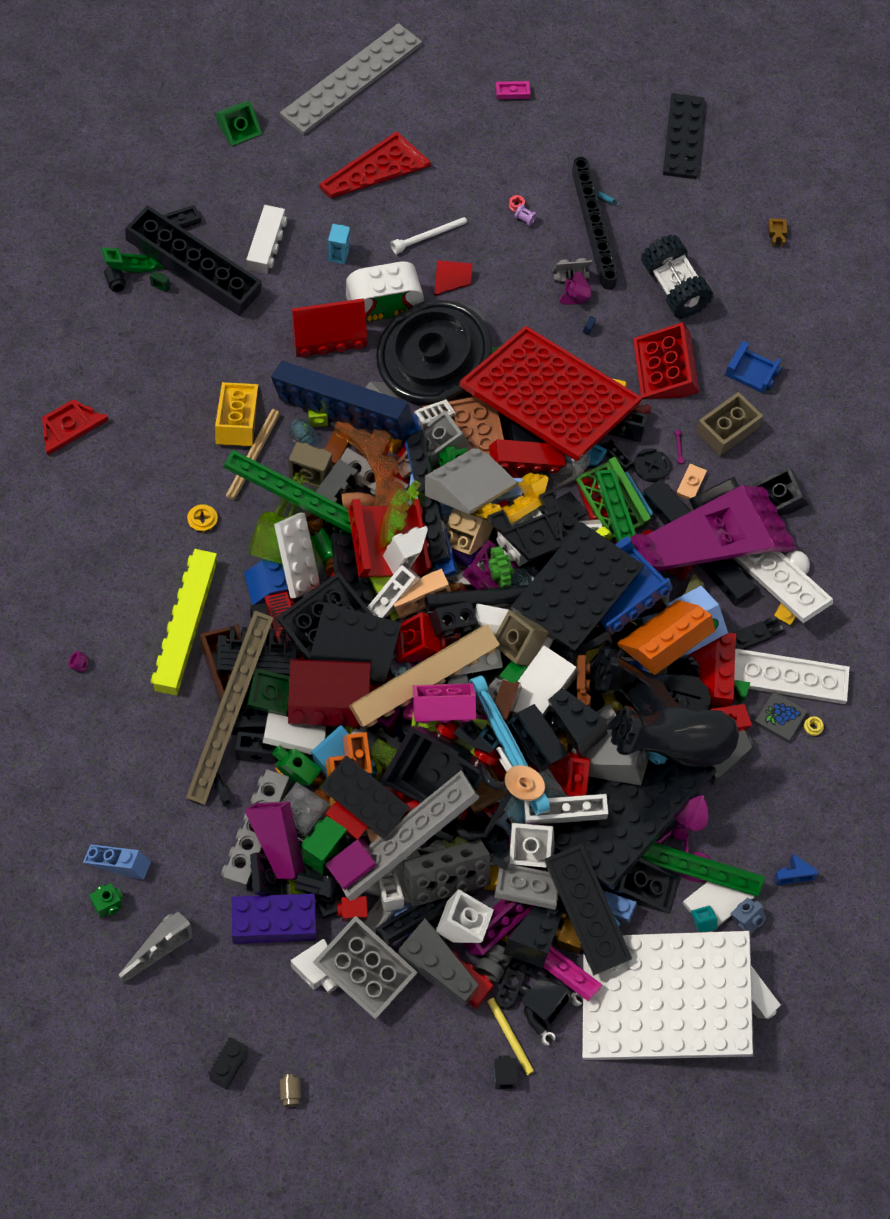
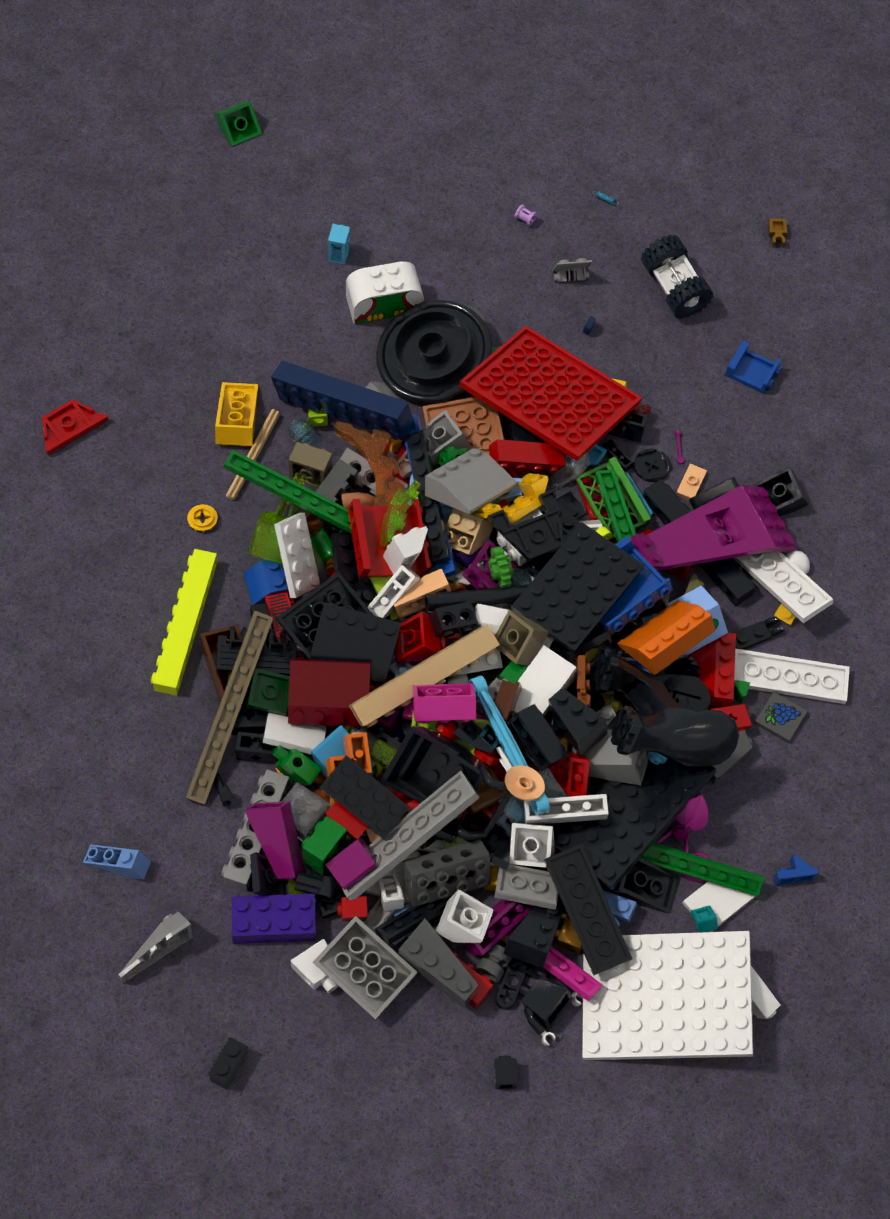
(78, 661): magenta tile -> none
(106, 900): green brick -> none
(114, 279): black brick -> none
(130, 262): green slope -> none
(159, 281): dark green plate -> none
(185, 216): black hinge -> none
(193, 260): black brick -> none
(265, 239): white brick -> none
(290, 1090): dark tan brick -> none
(329, 327): red slope -> none
(336, 446): dark orange tile -> none
(350, 79): light grey plate -> none
(381, 163): red wing -> none
(399, 245): white piece -> none
(426, 411): white slope -> none
(452, 276): red slope -> none
(510, 1036): light yellow bar -> none
(513, 90): dark pink plate -> none
(513, 200): coral bush -> none
(577, 290): magenta brick -> none
(594, 223): black beam -> none
(666, 363): red slope -> none
(683, 136): black plate -> none
(729, 424): dark tan brick -> none
(748, 915): sand blue brick -> none
(816, 721): light yellow plate -> none

